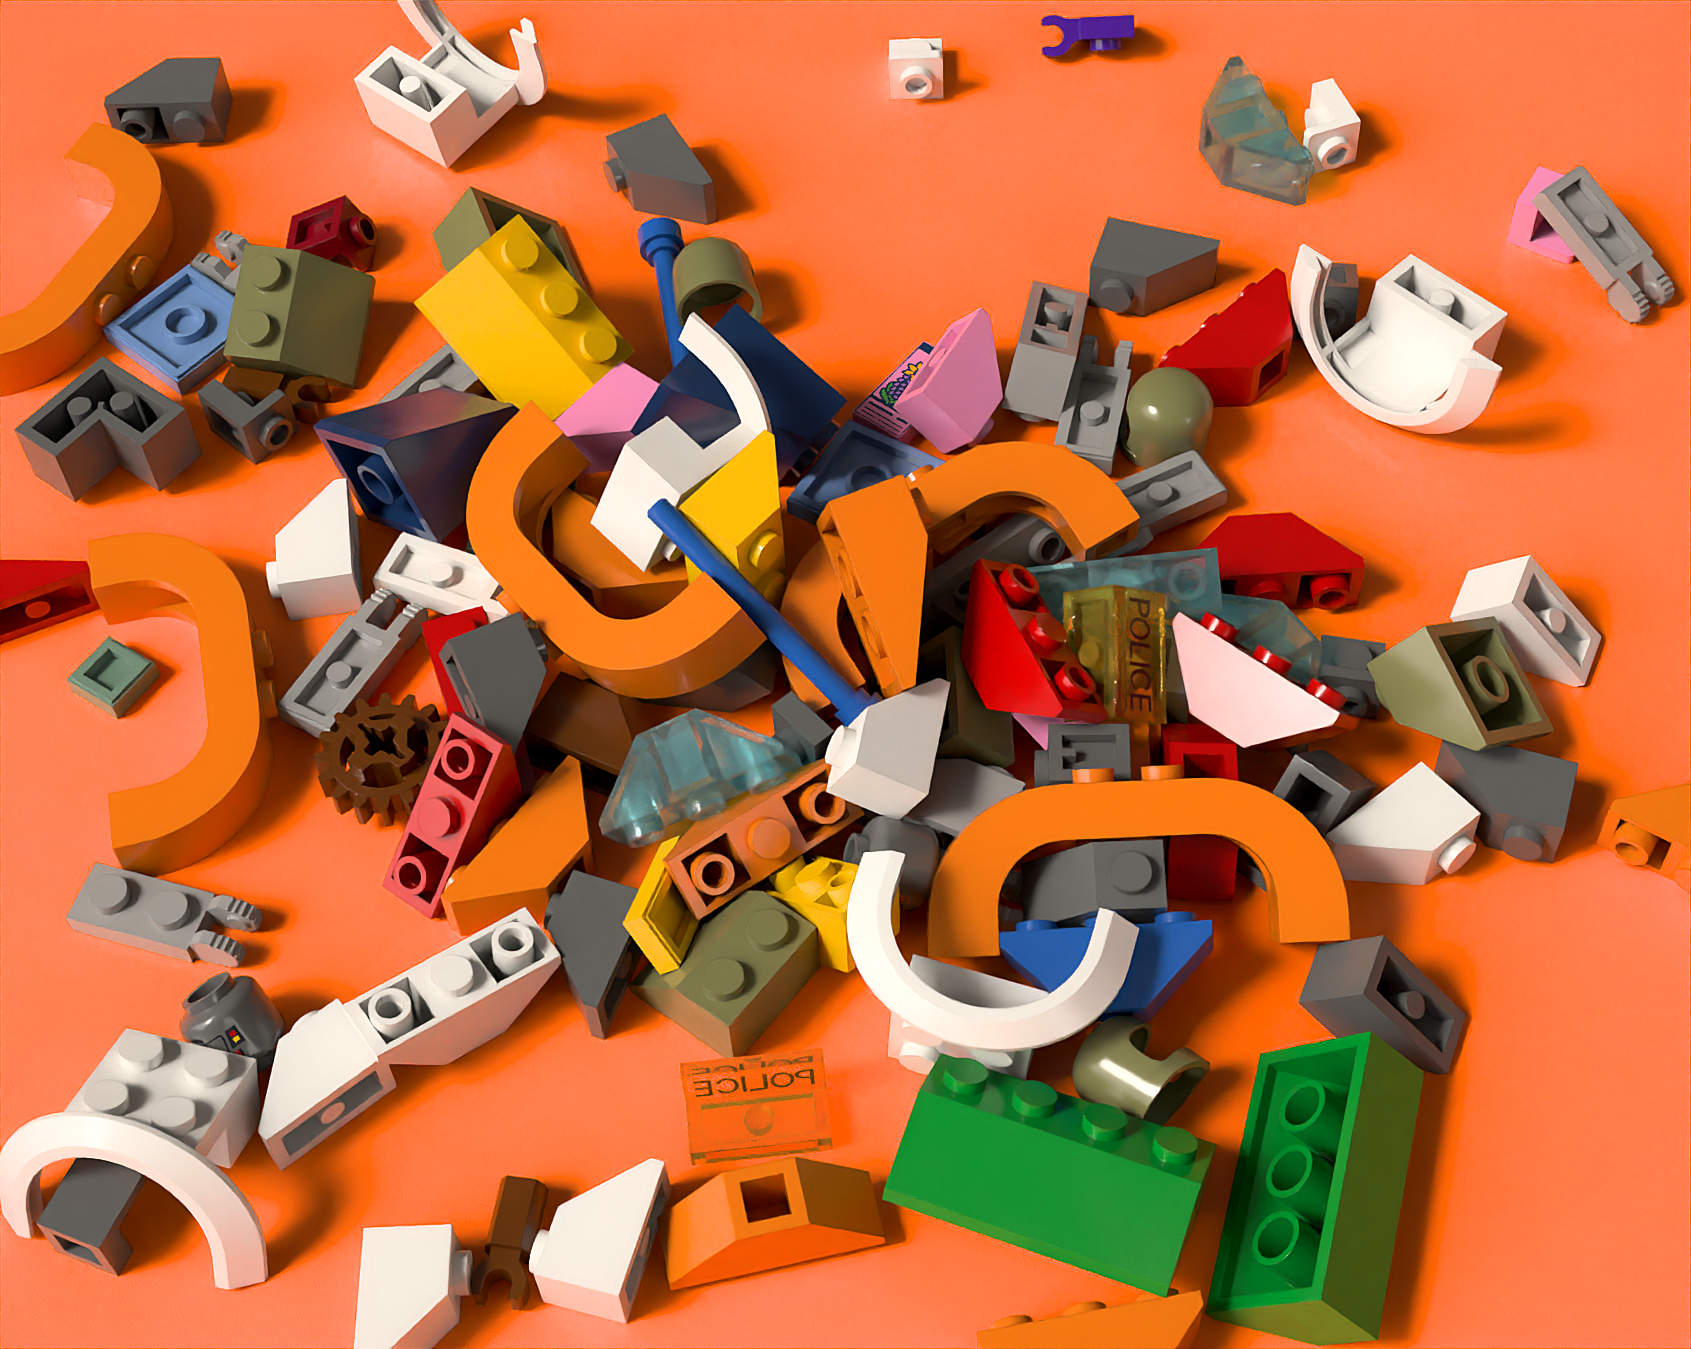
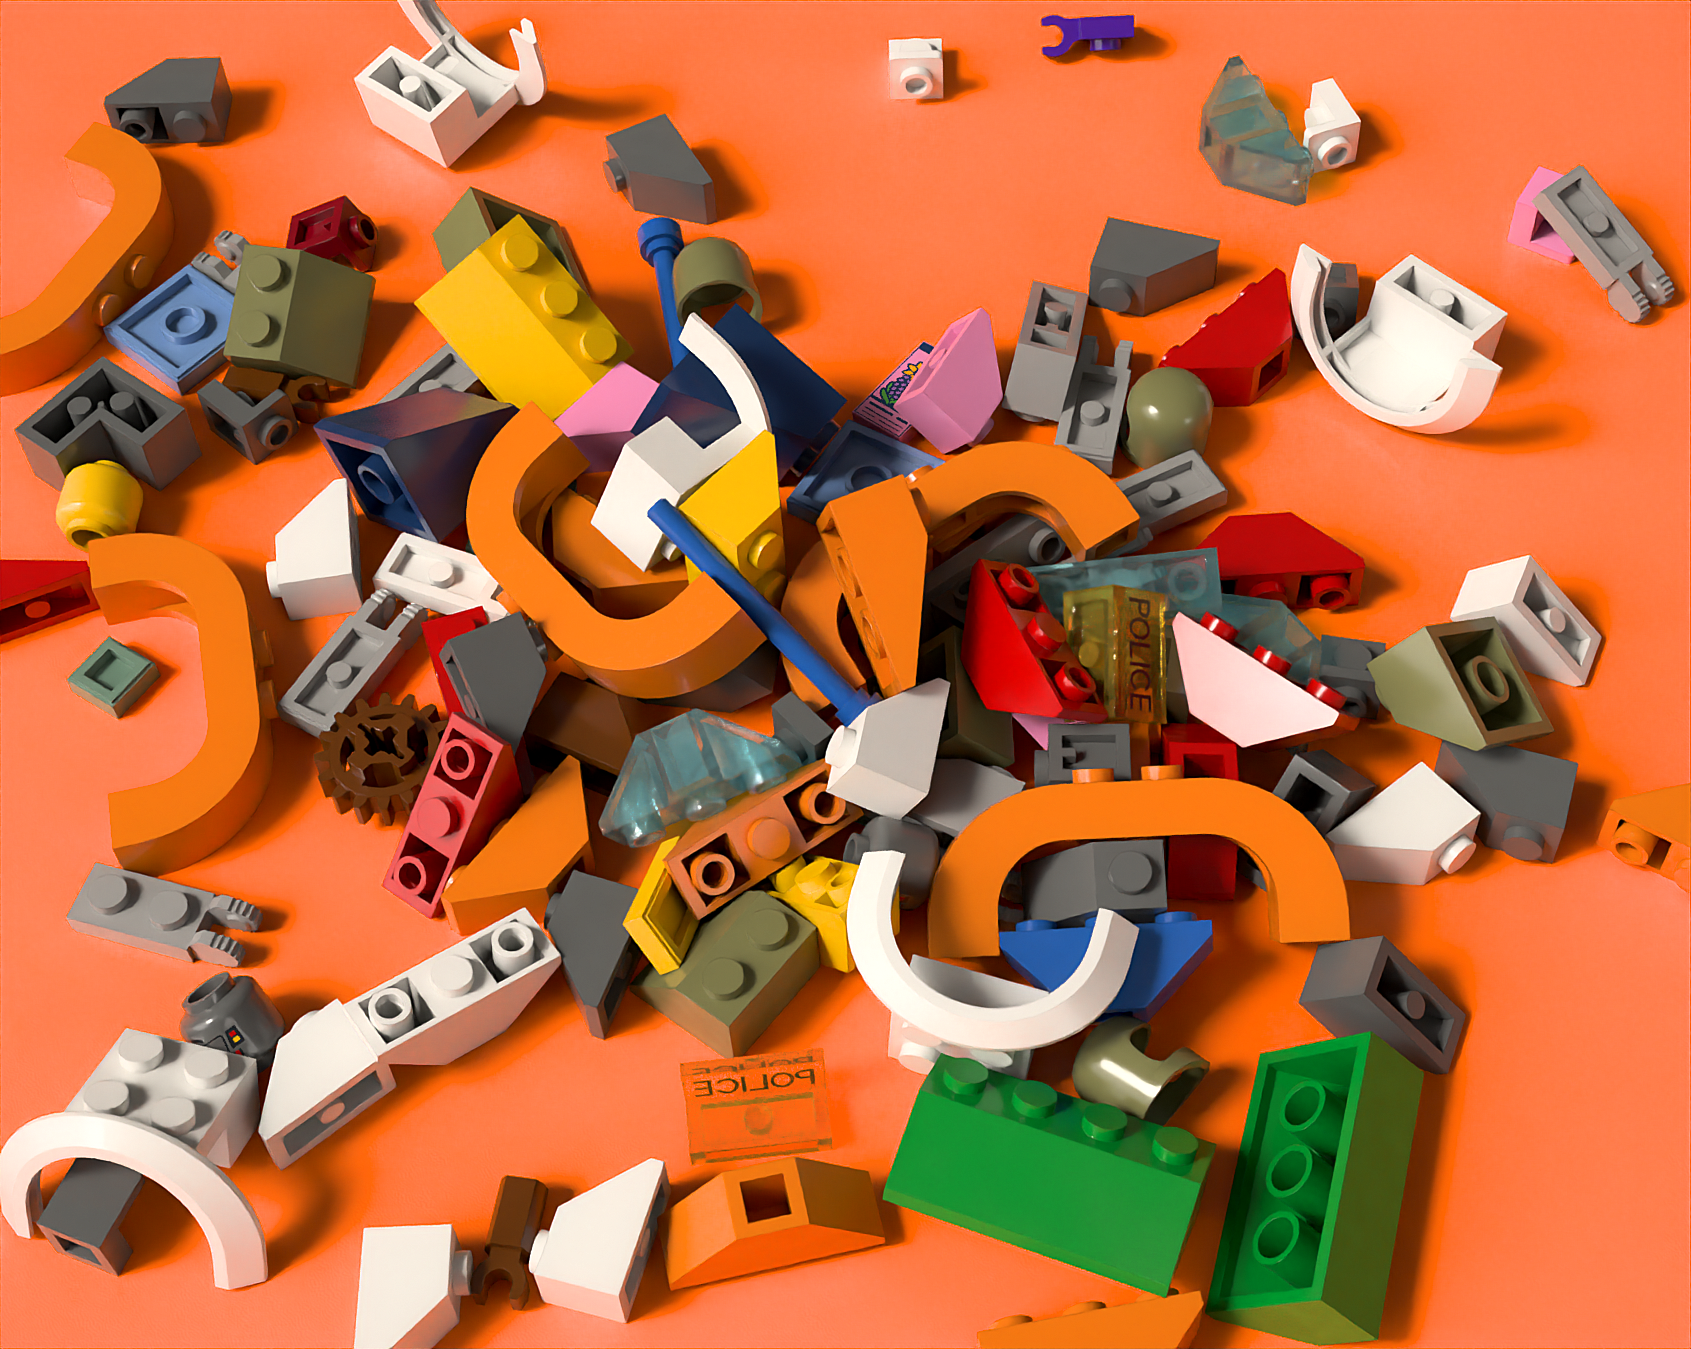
(98, 503): none -> yellow head

